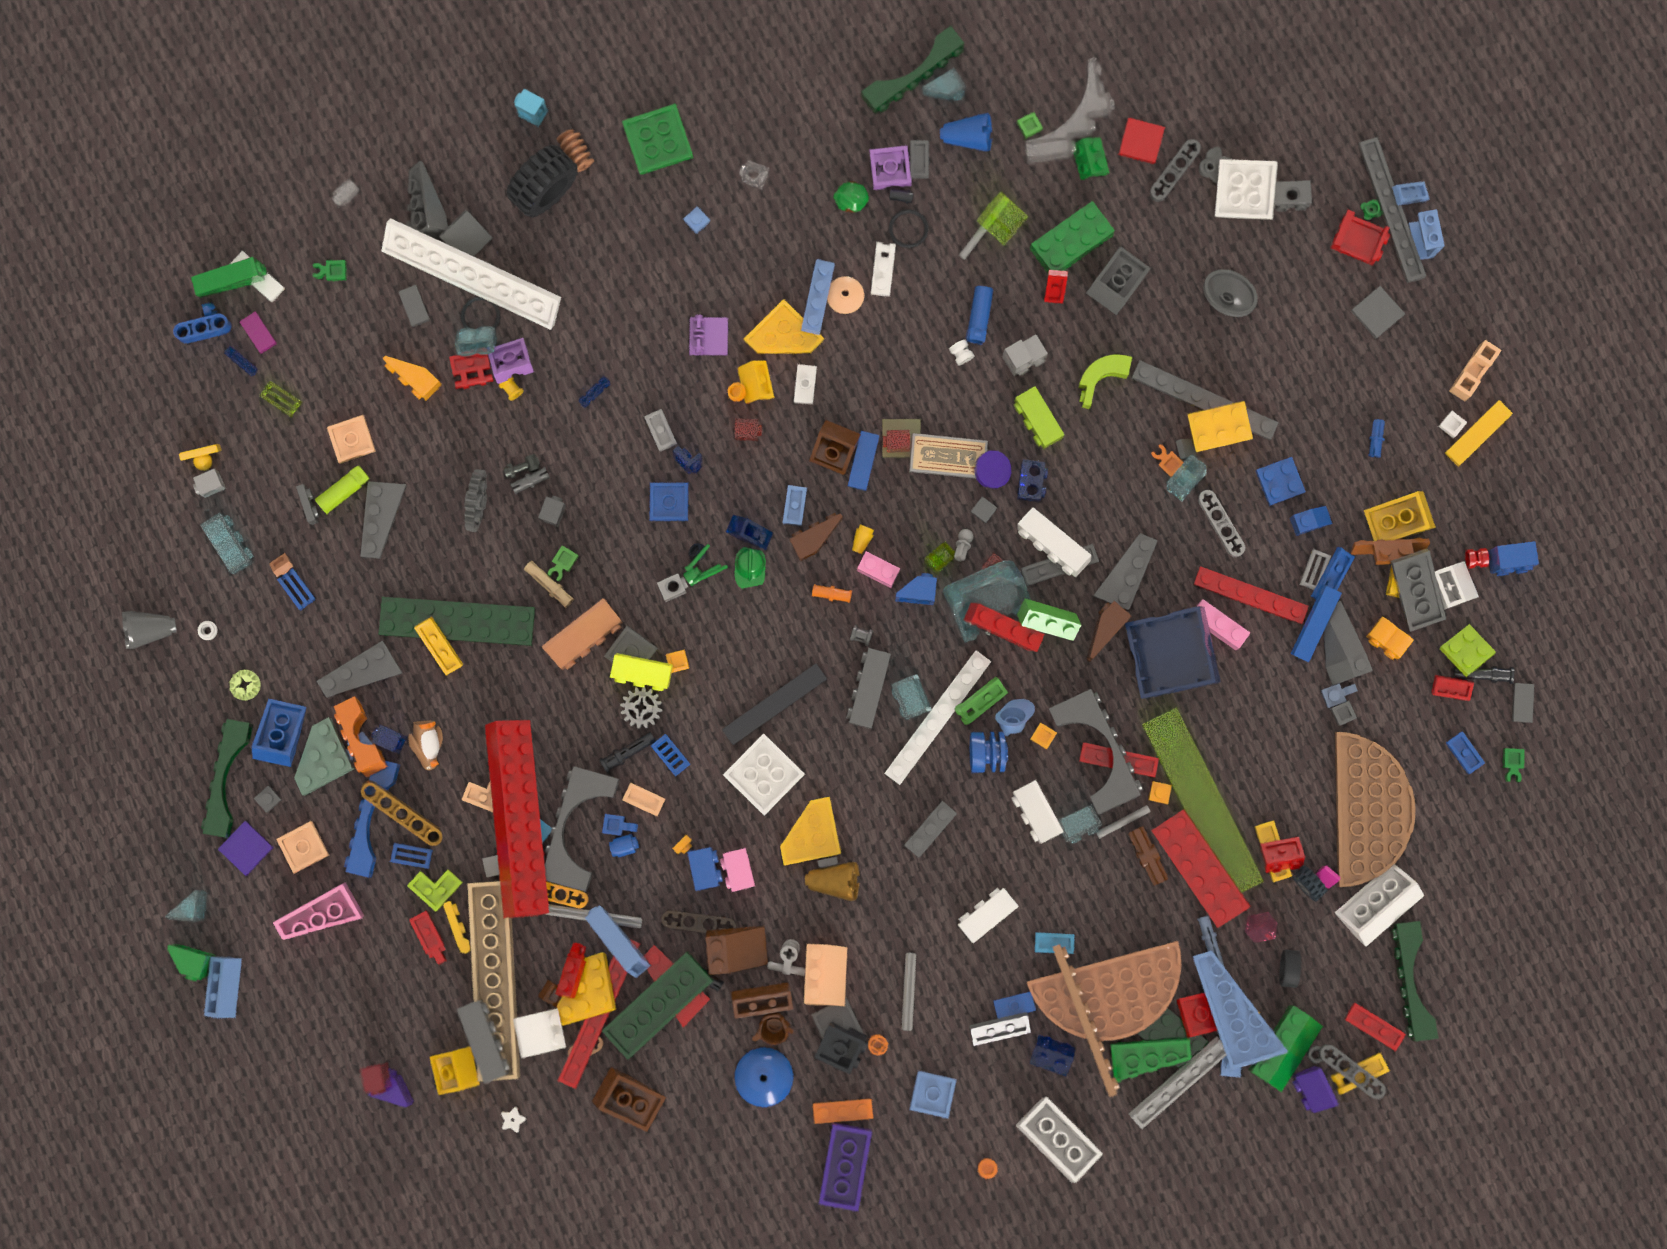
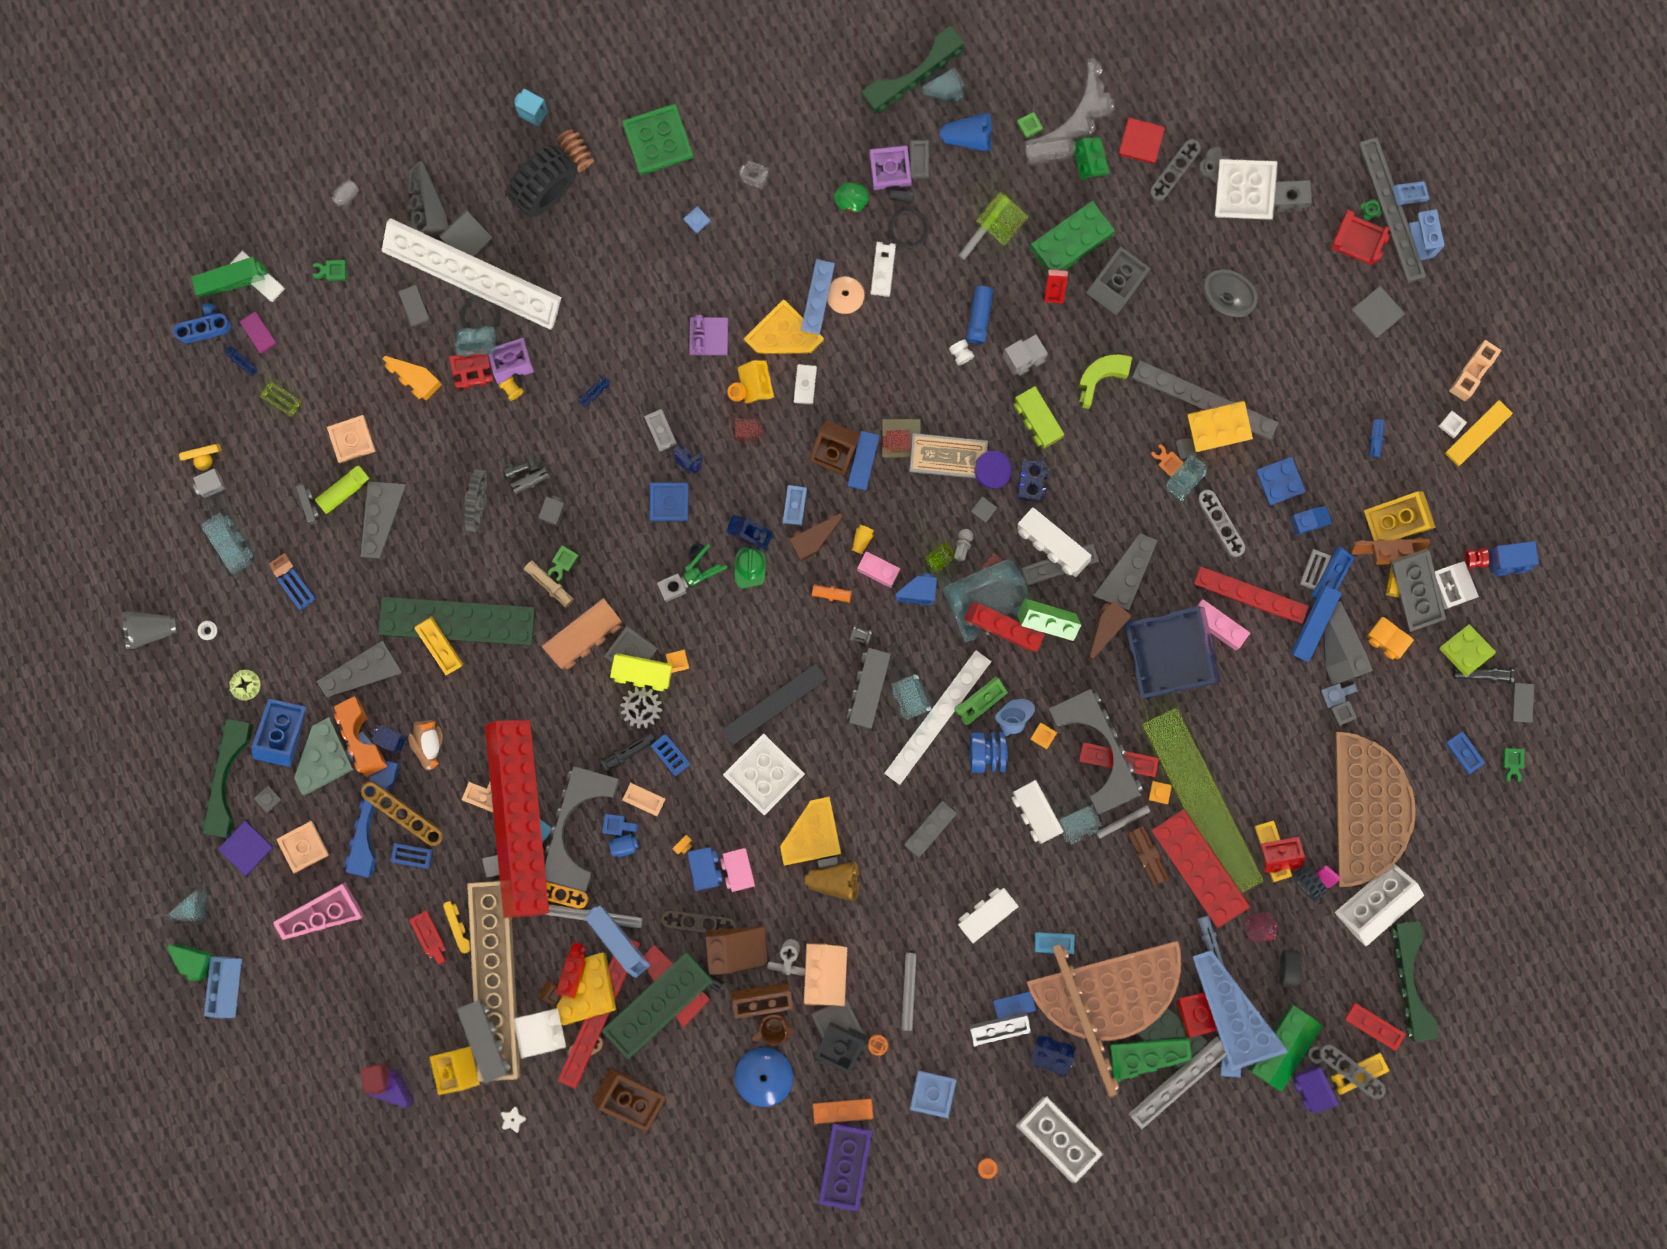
(435, 893): lime plate -> none
(1452, 688): red plate -> none

